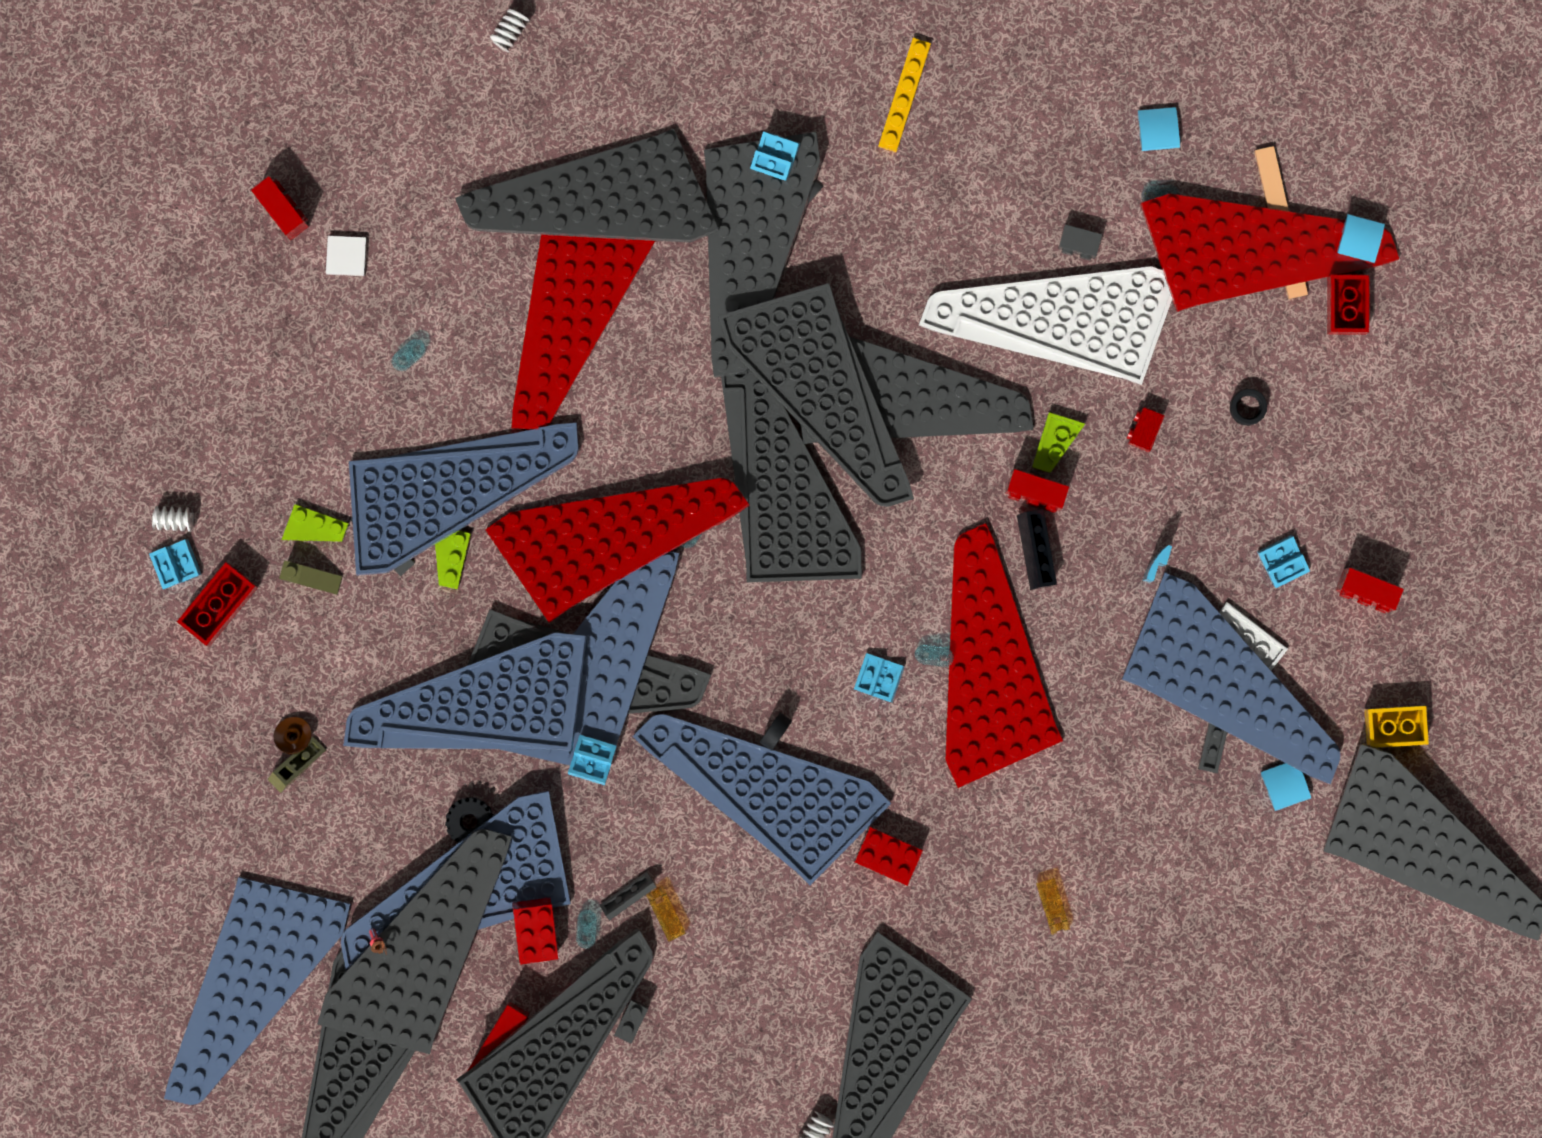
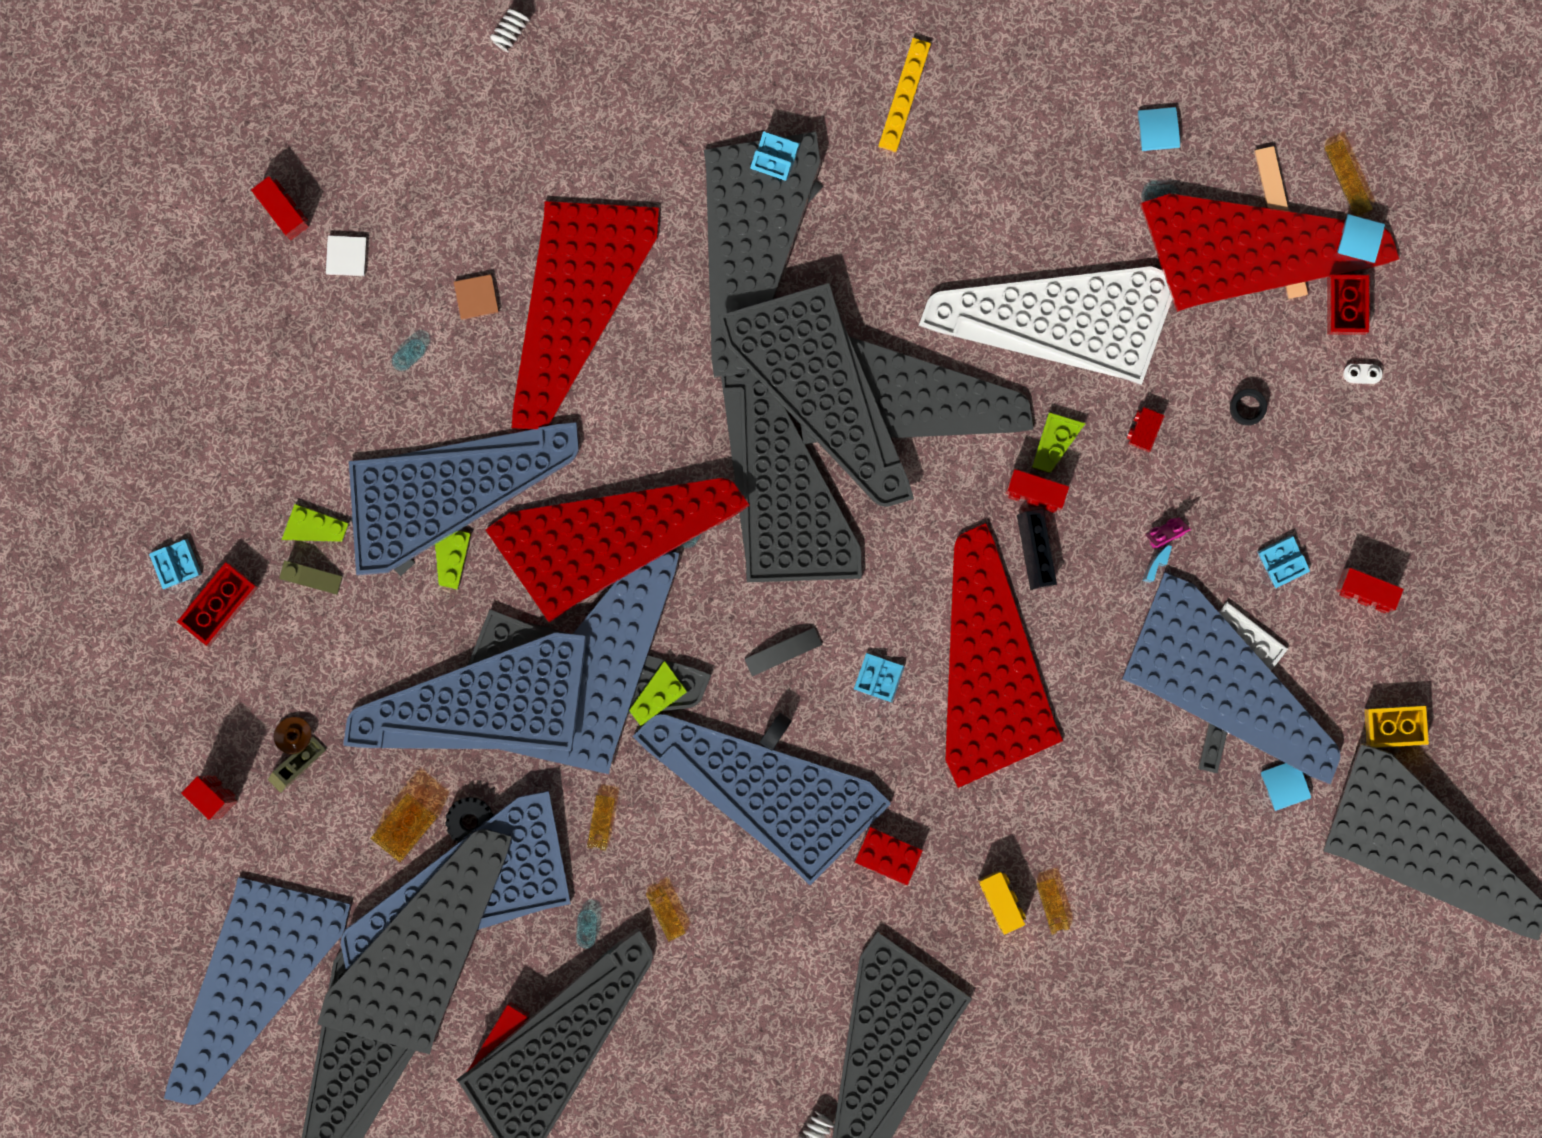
(173, 519): white piece -> none
(209, 796): none -> red brick
(376, 943): pearl gold piece -> none
(404, 827): none -> clear yellow brick
(476, 297): none -> nougat tile
(535, 930): red brick -> none
(592, 759): medium azure slope -> none
(601, 821): none -> clear yellow plate
(617, 194): dark grey wing -> none
(627, 896): dark grey plate -> none
(631, 1021): dark grey brick -> none
(657, 695): none -> lime wing
(783, 652): none -> dark grey slope
(935, 654): clear light blue plate -> none
(1002, 901): none -> yellow brick
(1079, 242): dark grey brick -> none
(1172, 529): none -> dark pink hinge
(1348, 178): none -> clear yellow plate
(1363, 373): none -> white plate

